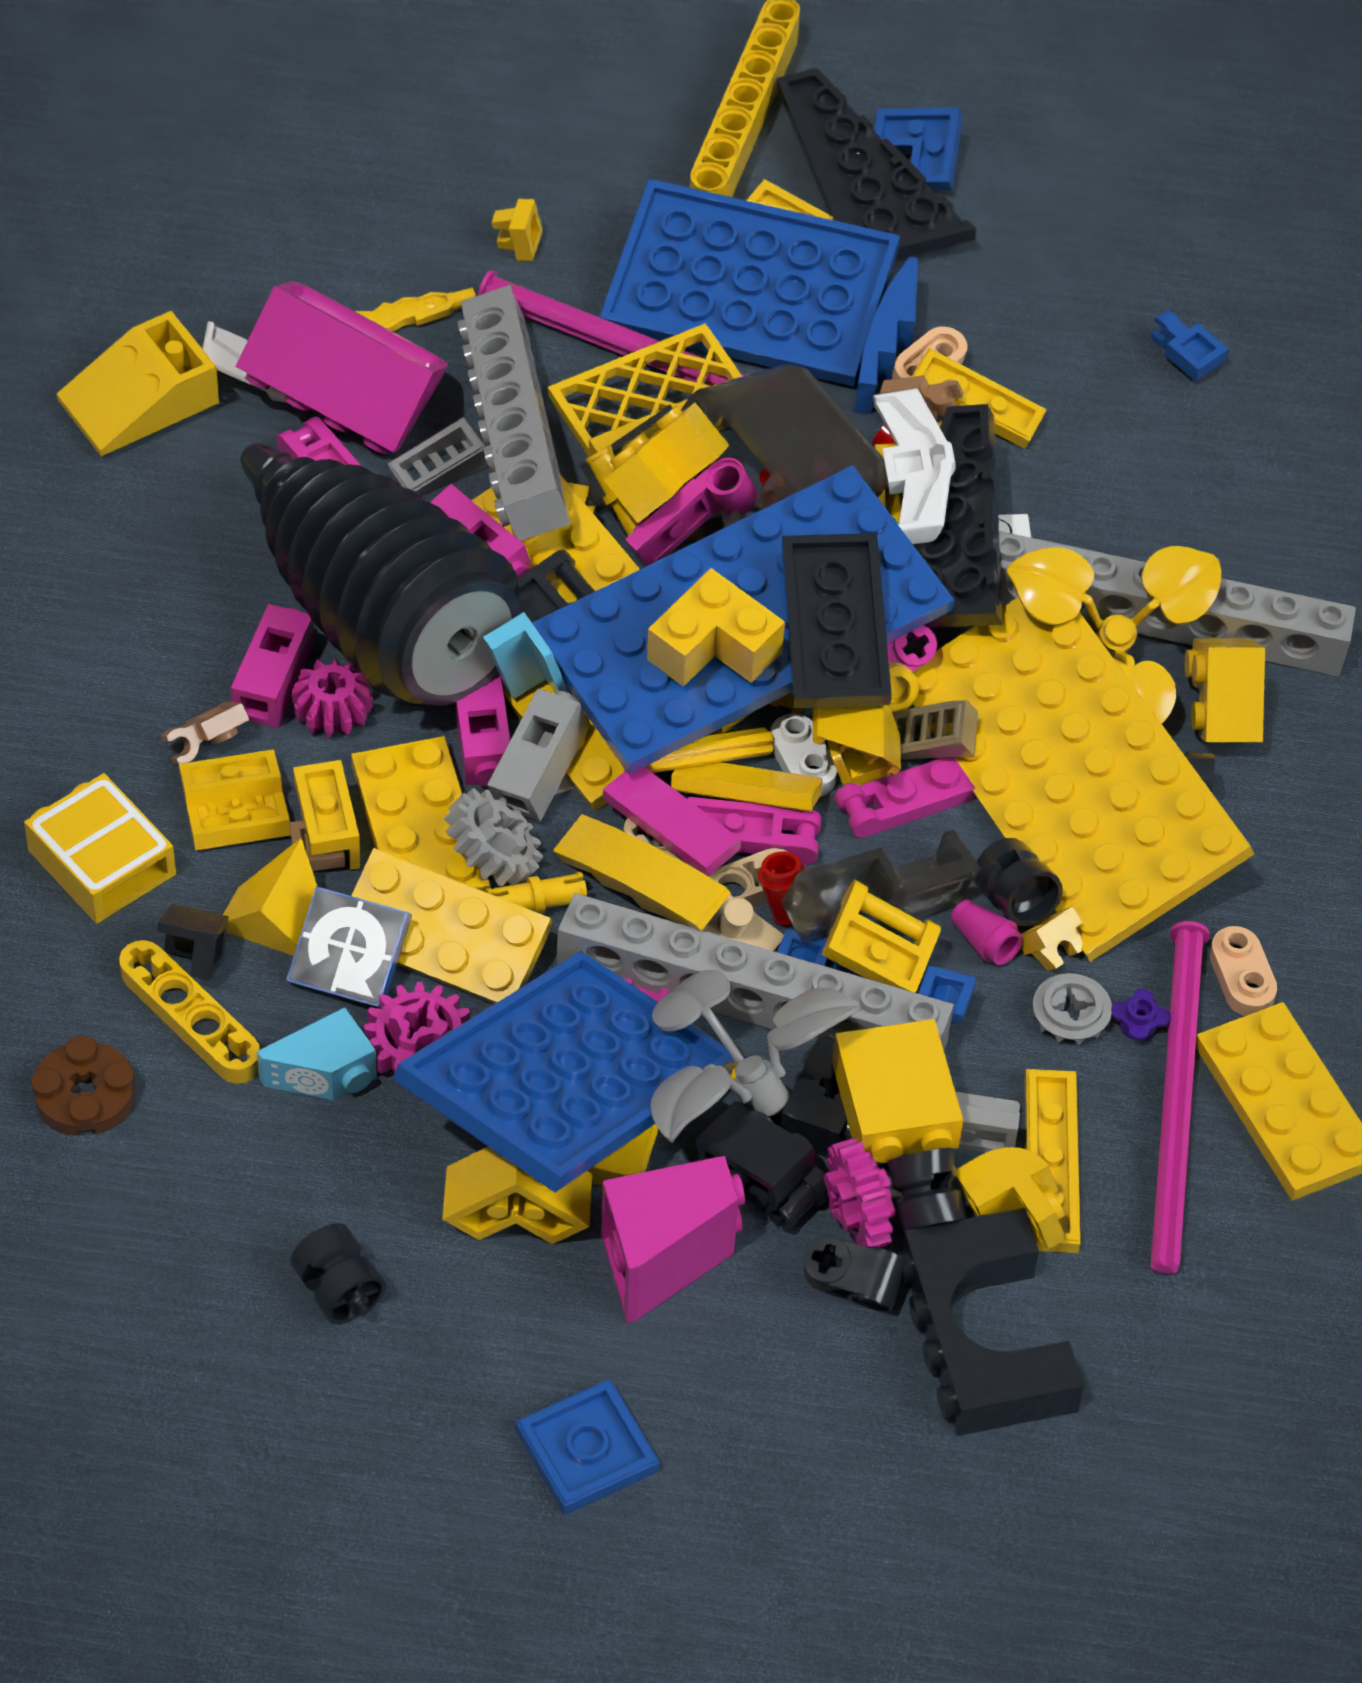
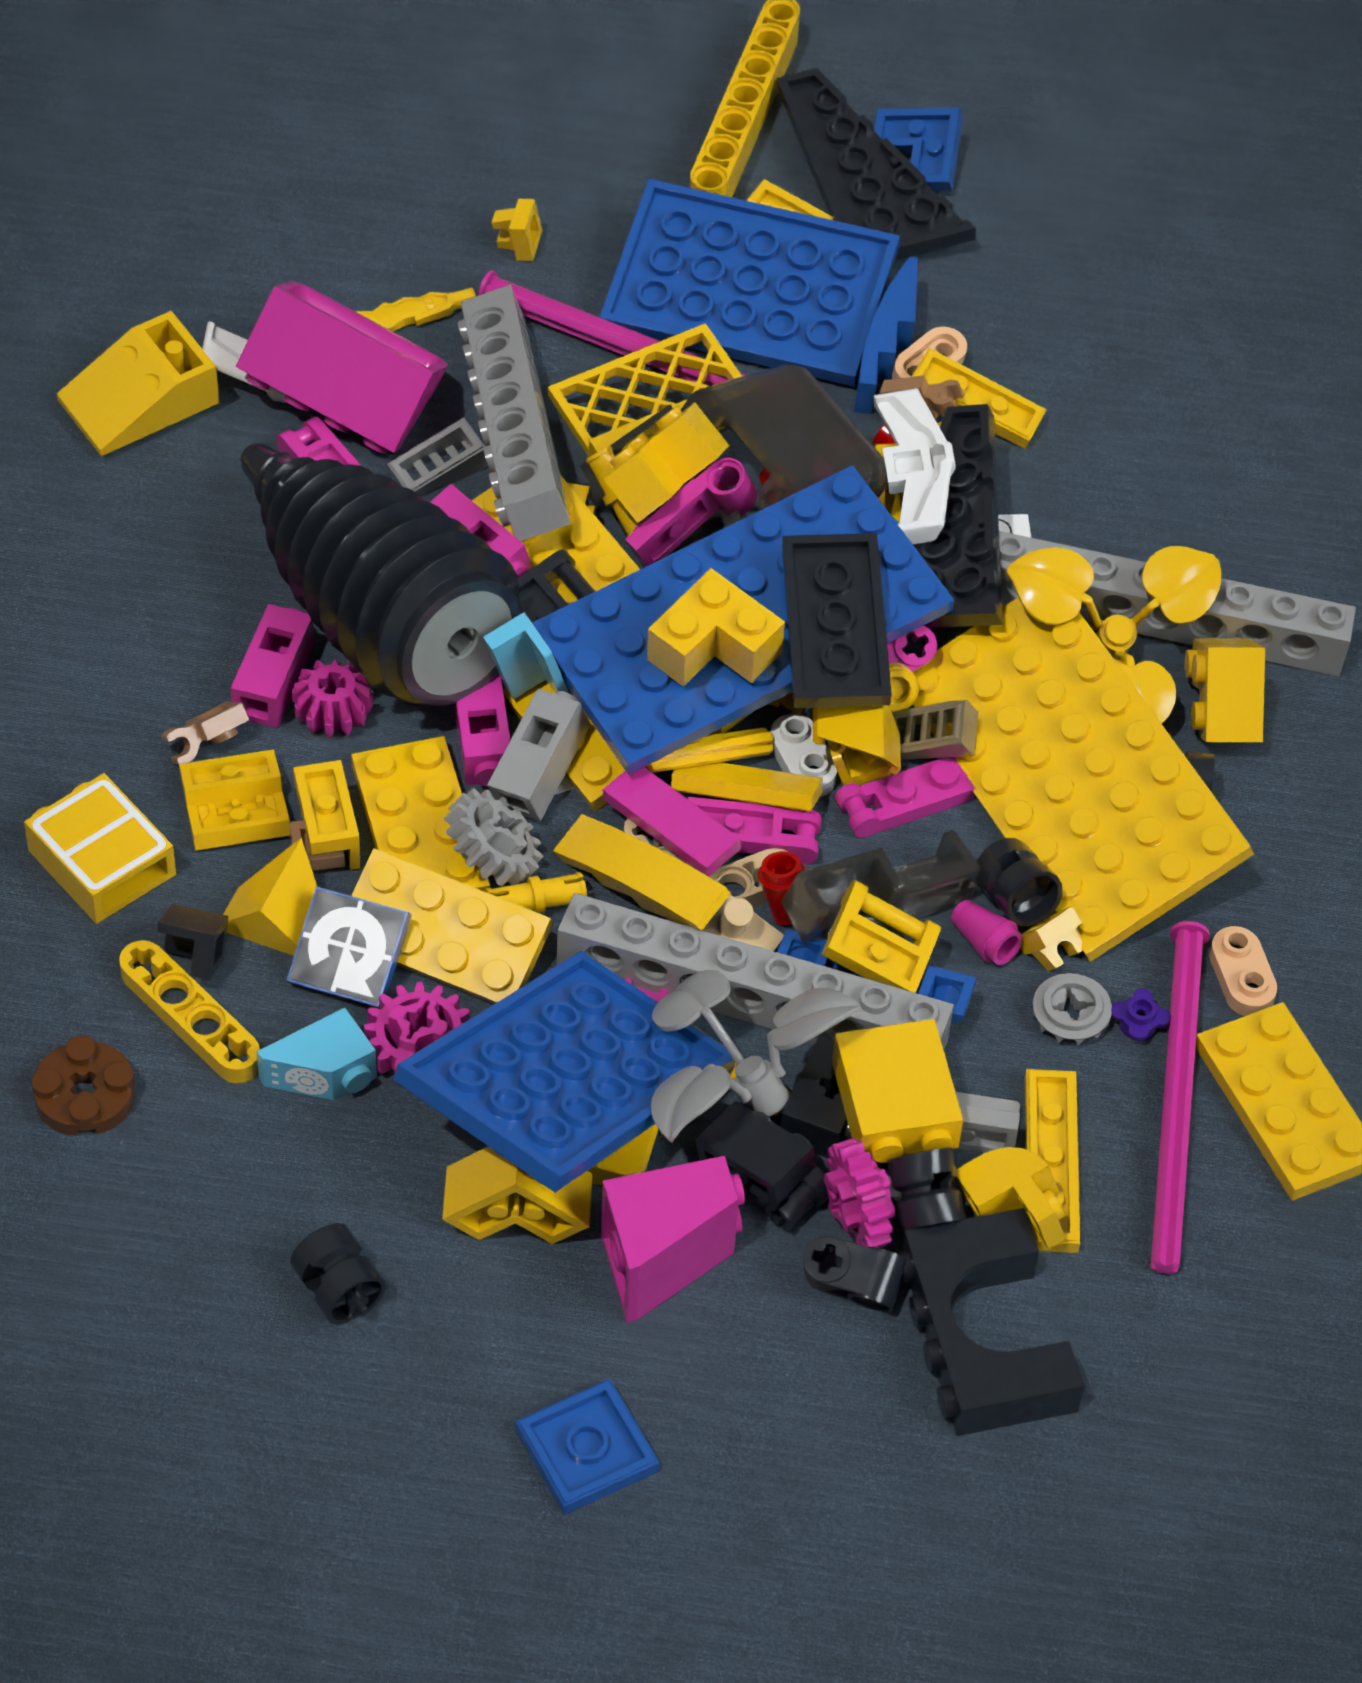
(1189, 348): blue plate -> none

